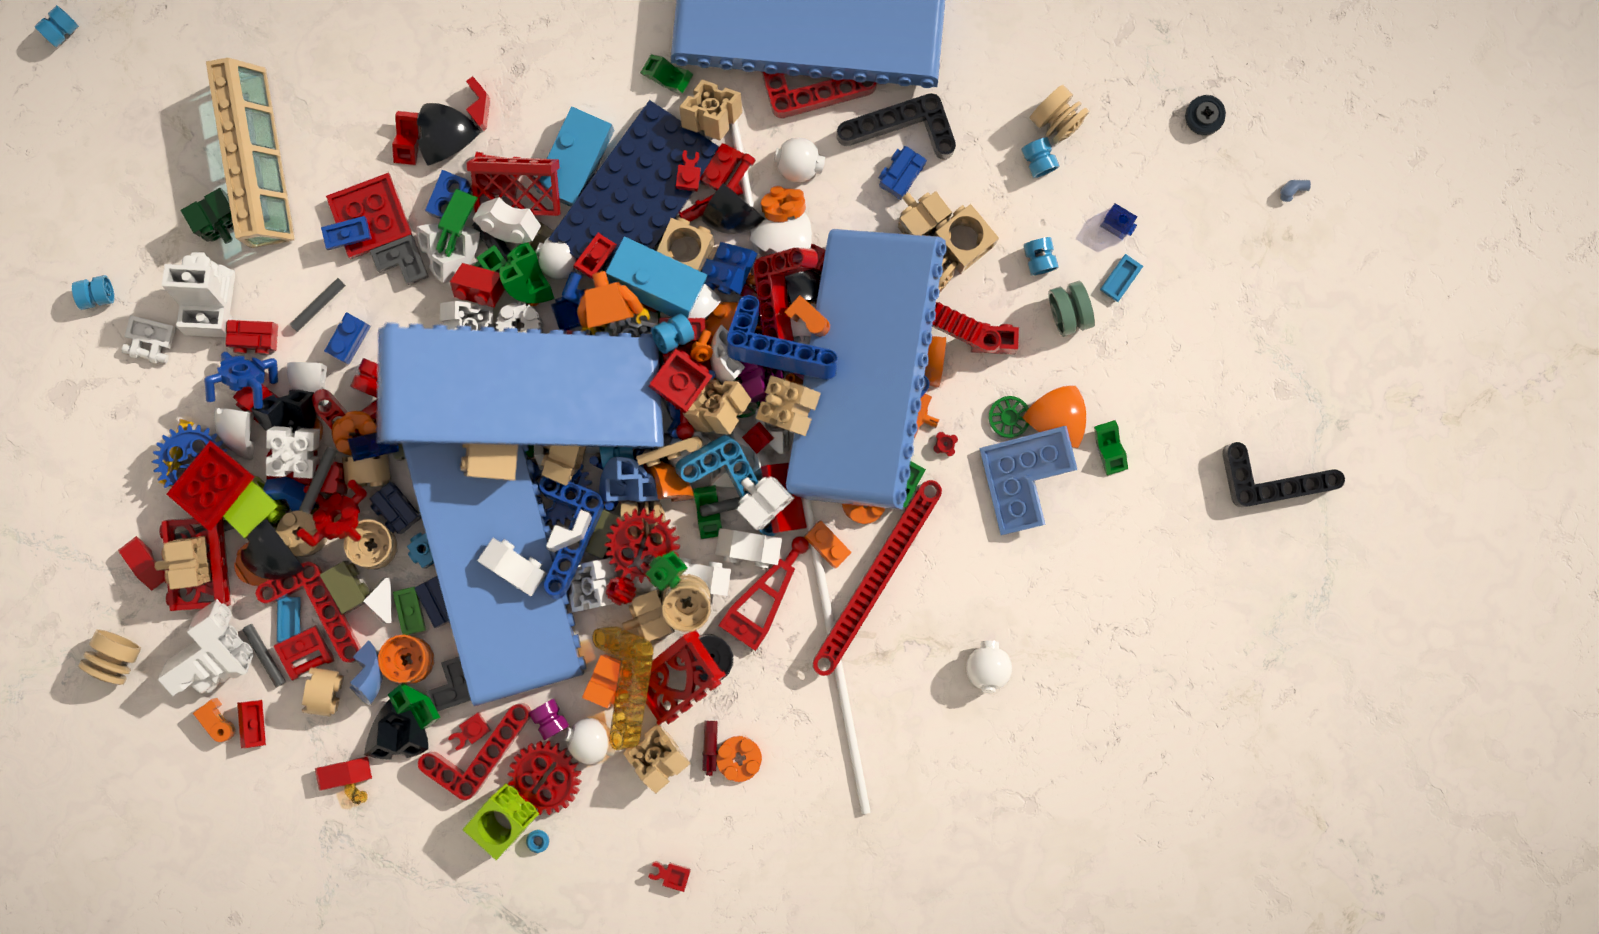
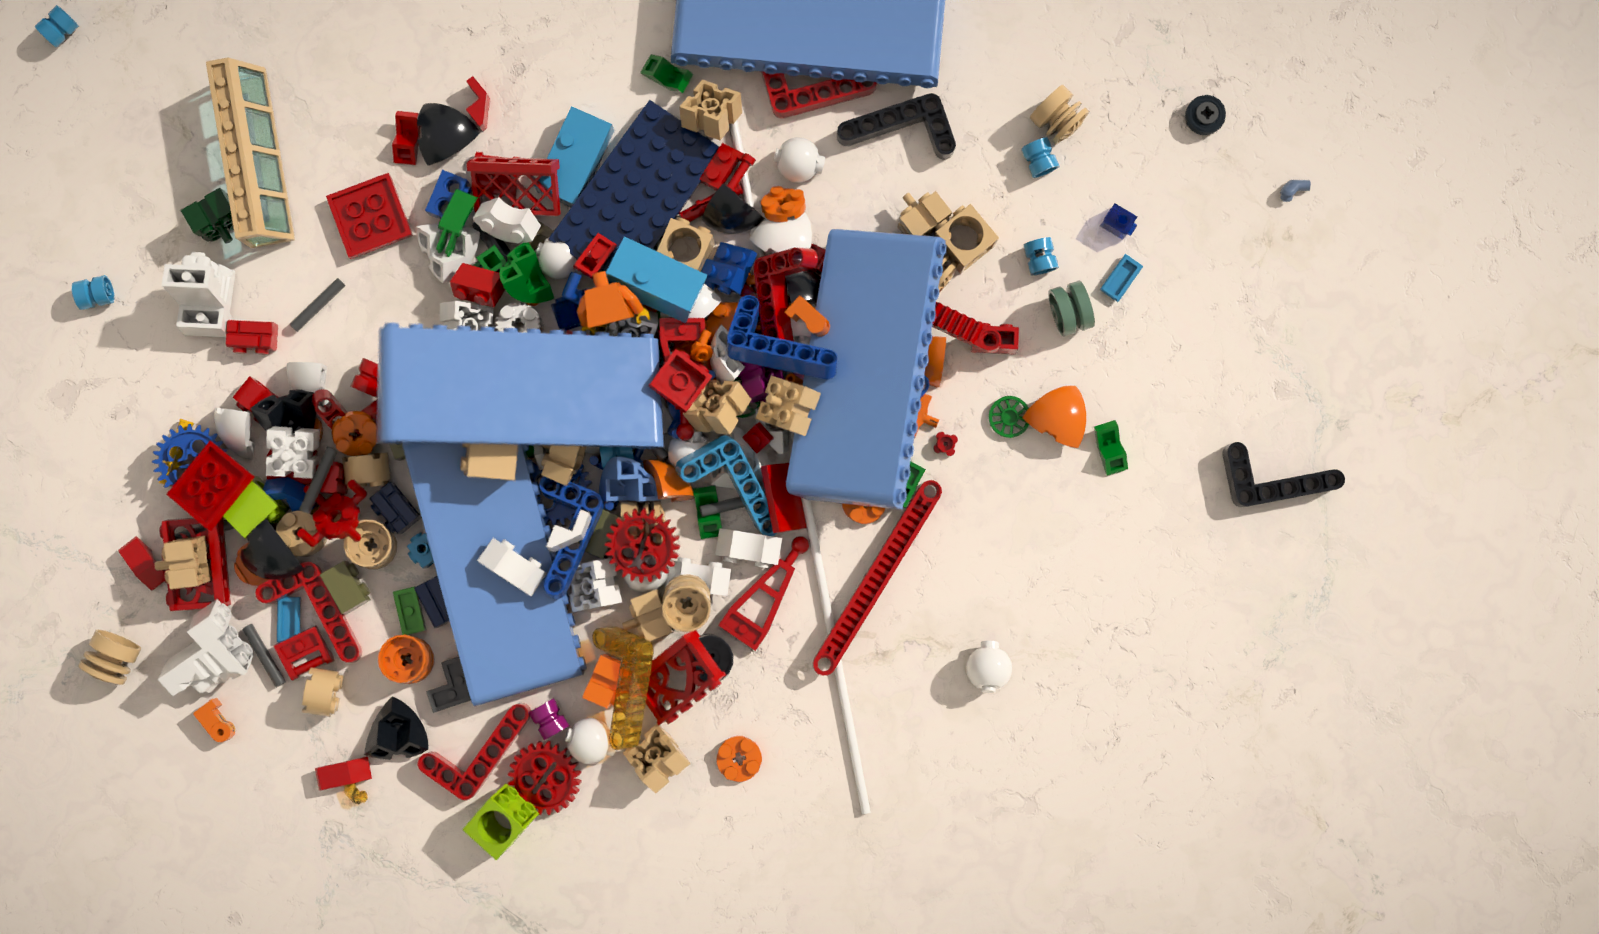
(151, 332): white plate -> none
(241, 373): blue plate -> none
(251, 724): red plate -> none
(346, 233): blue plate -> none
(347, 338): blue brick -> none
(367, 447): clear blue plate -> none
(369, 679): medium blue brick -> none
(380, 600): white slope -> none
(402, 253): dark grey plate -> none
(406, 699): green slope -> none
(472, 730): red plate -> none
(534, 847): dark azure plate -> none
(621, 590): red gear -> none
(666, 571): green brick -> none
(670, 334): dark azure wheel -> none
(671, 451): tan plate -> none
(674, 876): red plate -> none
(687, 174): red plate -> none
(710, 747): dark red piece -> none
(764, 501): white brick -> none
(827, 544): orange plate -> none
(902, 172): blue brick -> none
(1015, 467): medium blue plate -> none

